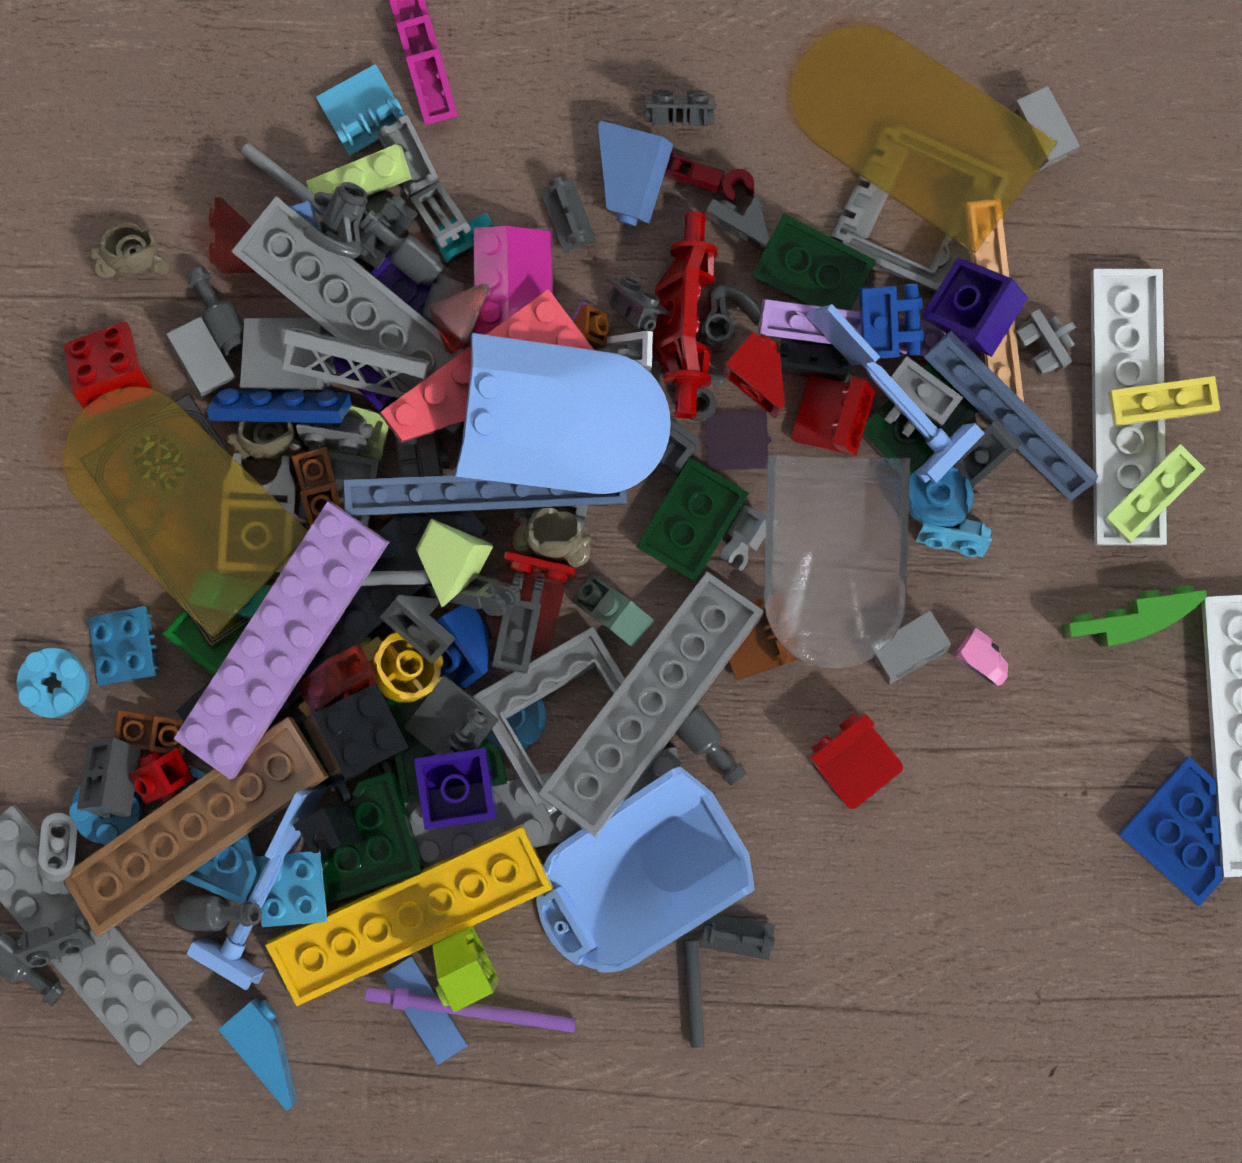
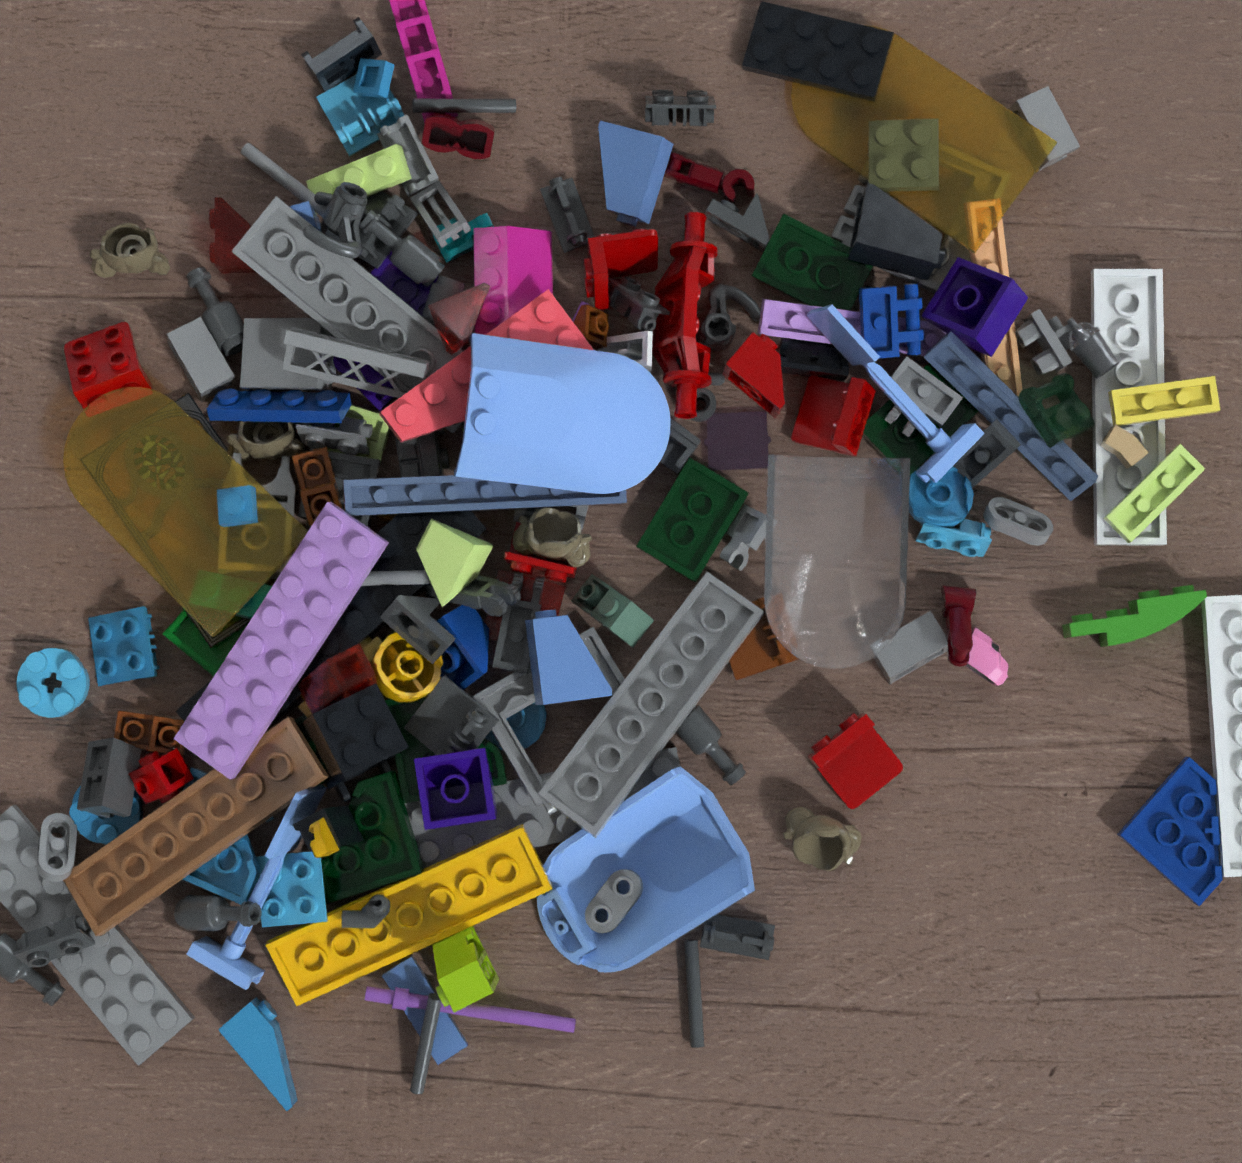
(237, 506): none -> dark azure plate
(324, 842): none -> yellow tile
(343, 57): none -> black hinge
(369, 916): none -> dark grey arm
(373, 78): none -> dark azure plate
(425, 1044): none -> dark grey bar
(437, 105): none -> dark grey bar
(468, 137): none -> dark red brick
(561, 662): none -> medium blue slope
(613, 901): none -> light grey plate
(617, 257): none -> red bracket
(818, 51): none -> black plate
(821, 839): none -> dark tan hair
(894, 237): none -> black slope
(904, 154): none -> olive plate
(957, 611): none -> dark red piece
(1018, 521): none -> light grey plate
(1061, 420): none -> clear green plate
(1090, 348): none -> flat silver piece
(1124, 446): none -> tan piece

